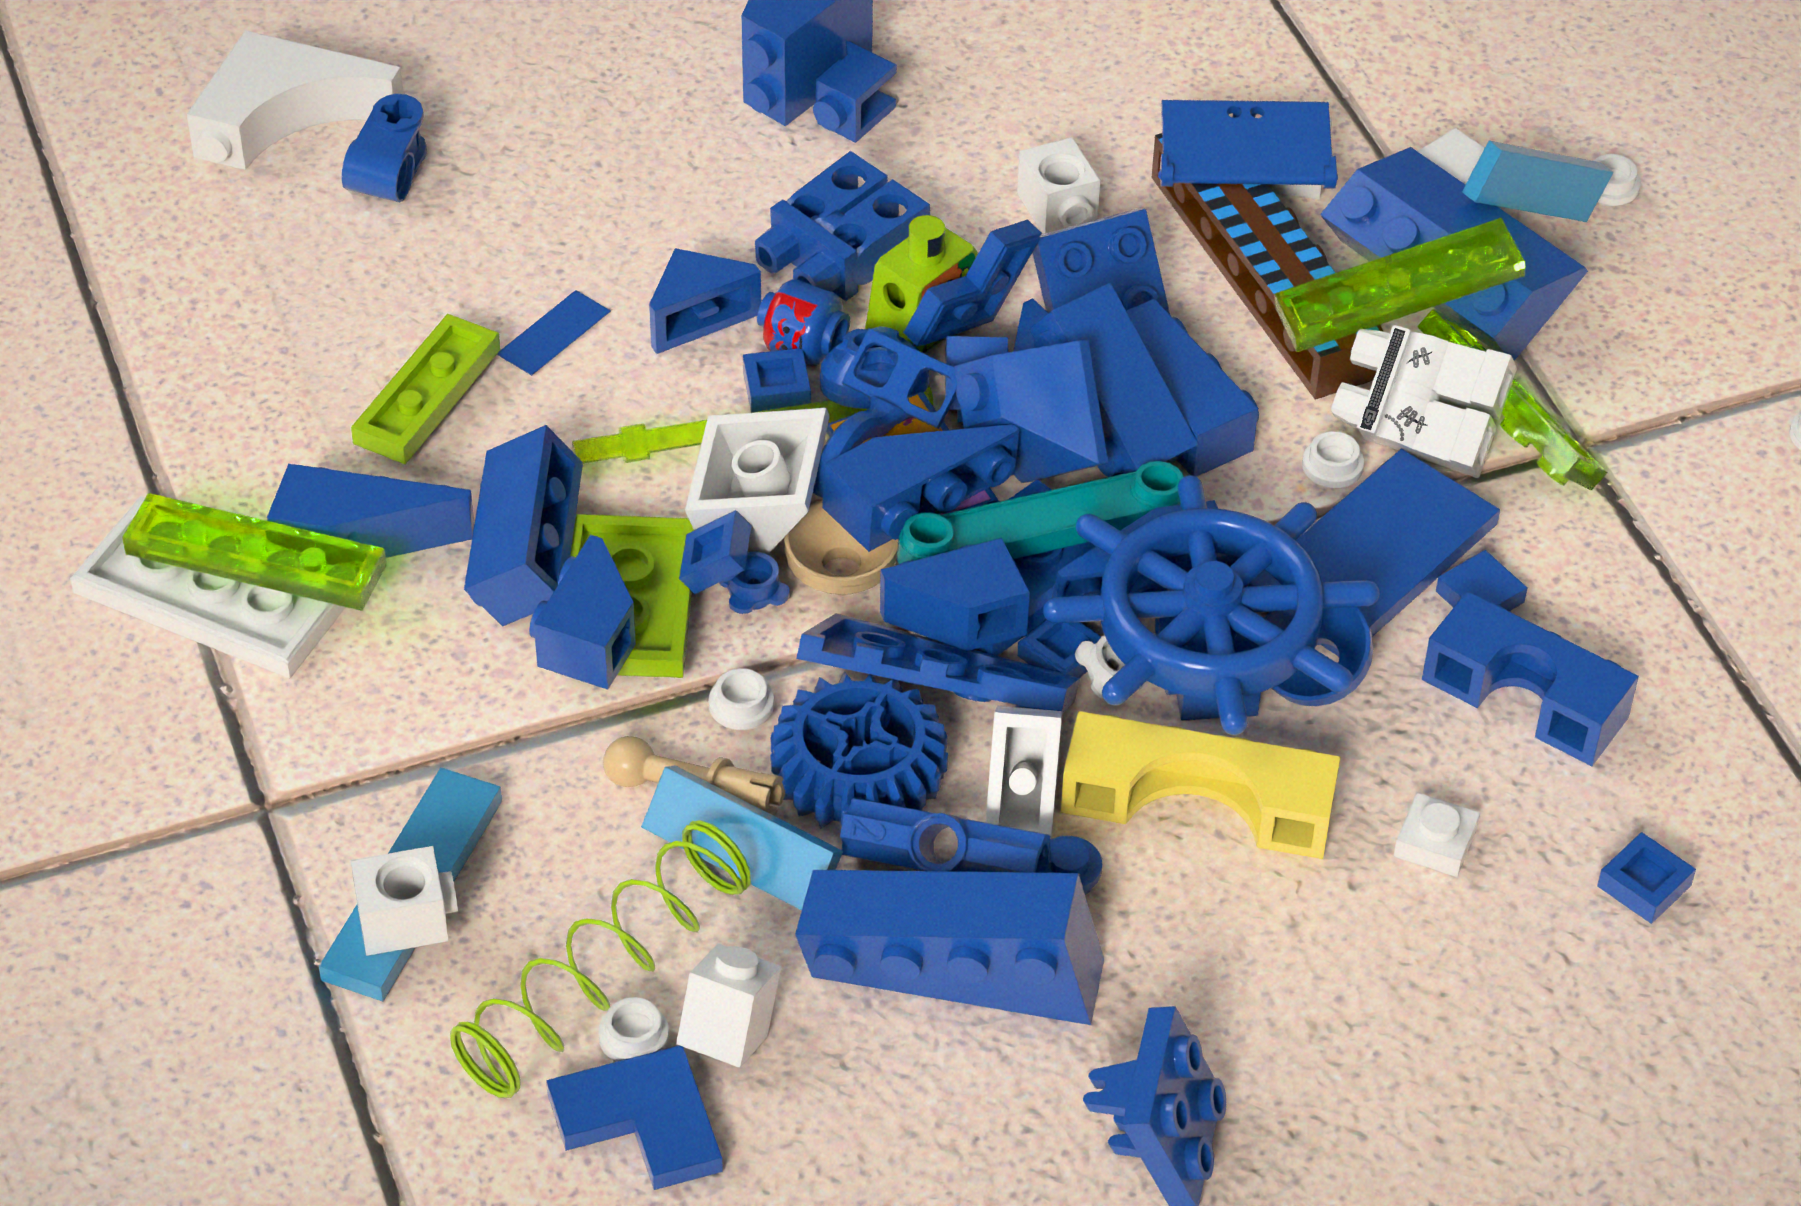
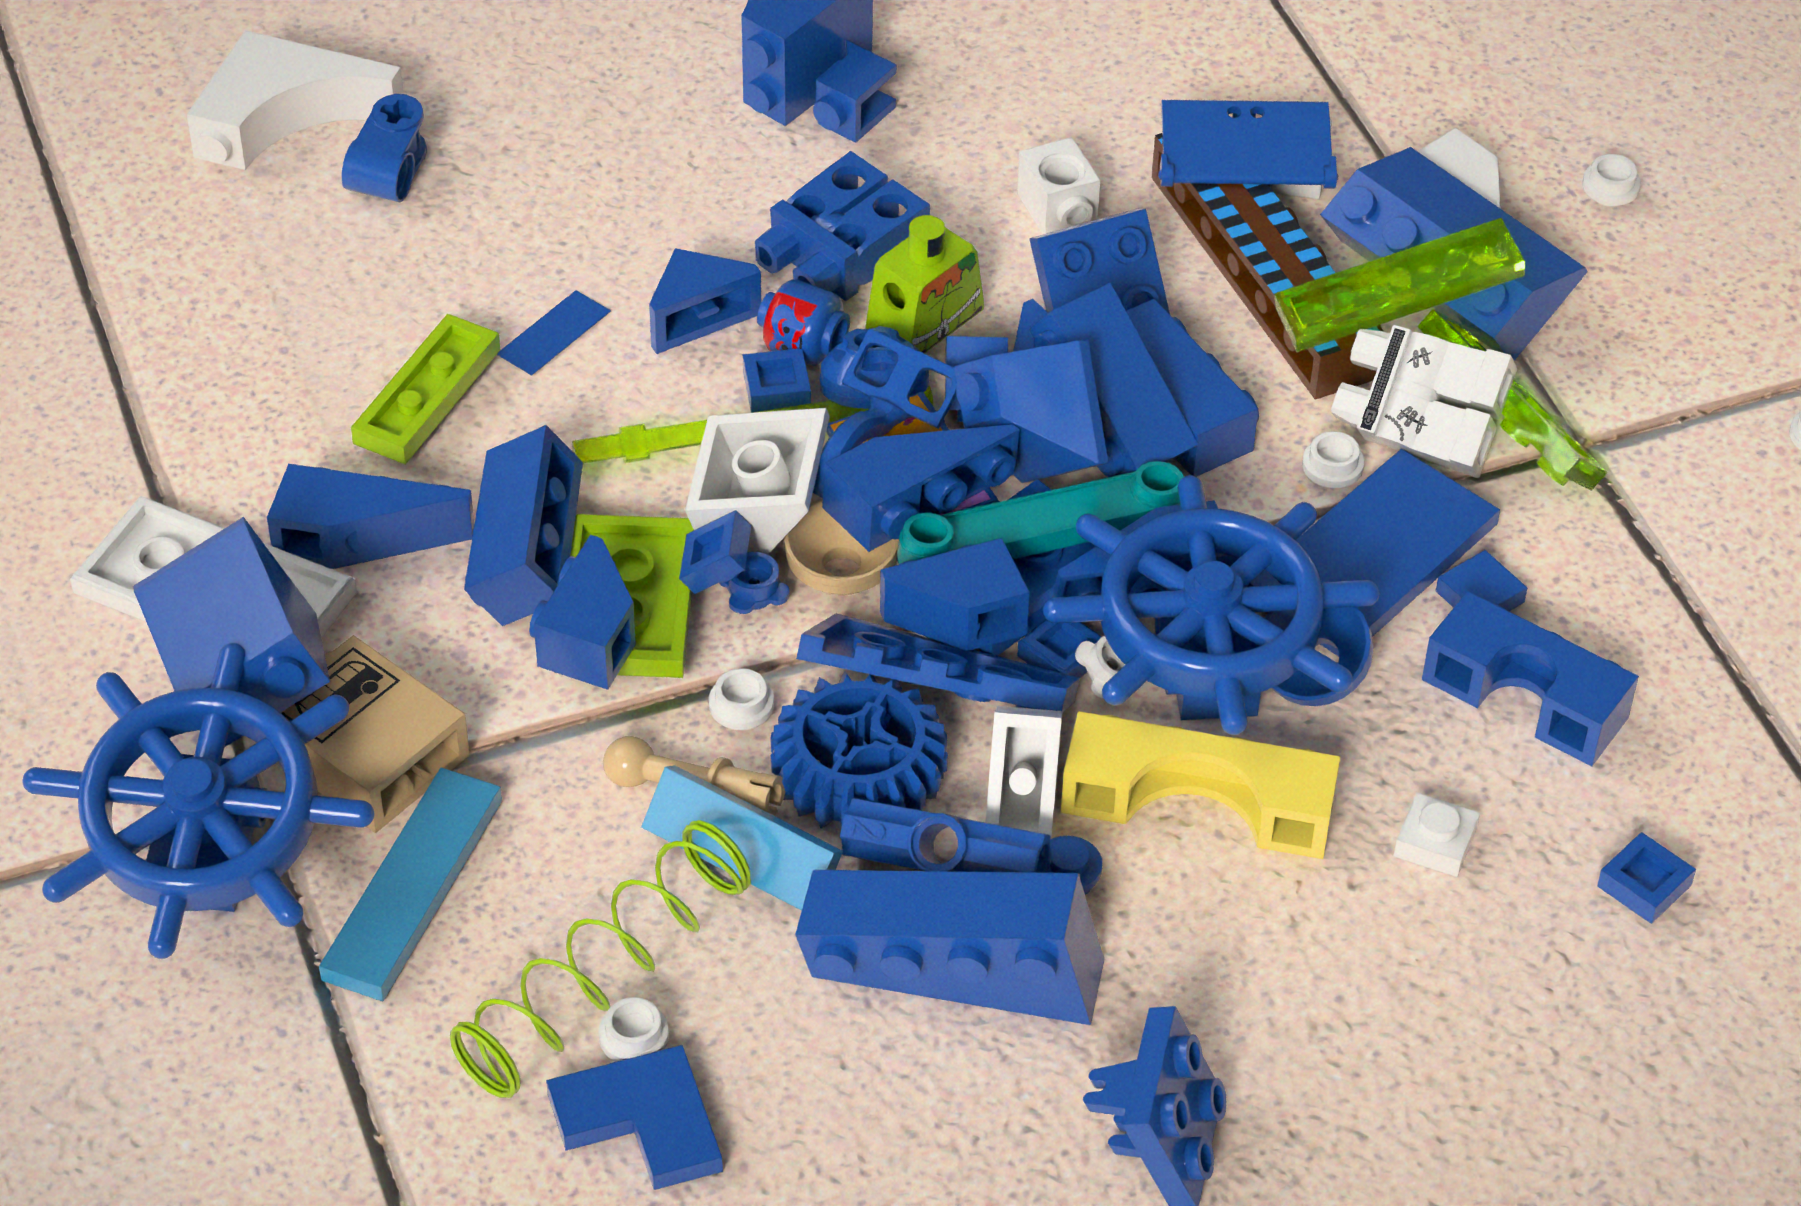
(204, 804): none -> blue piece
(240, 595): none -> slope
(255, 551): clear neon green plate -> none
(390, 738): none -> tan brick
(402, 900): white brick -> none
(728, 1004): white brick -> none
(979, 294): blue tile -> none
(1537, 181): dark azure tile -> none

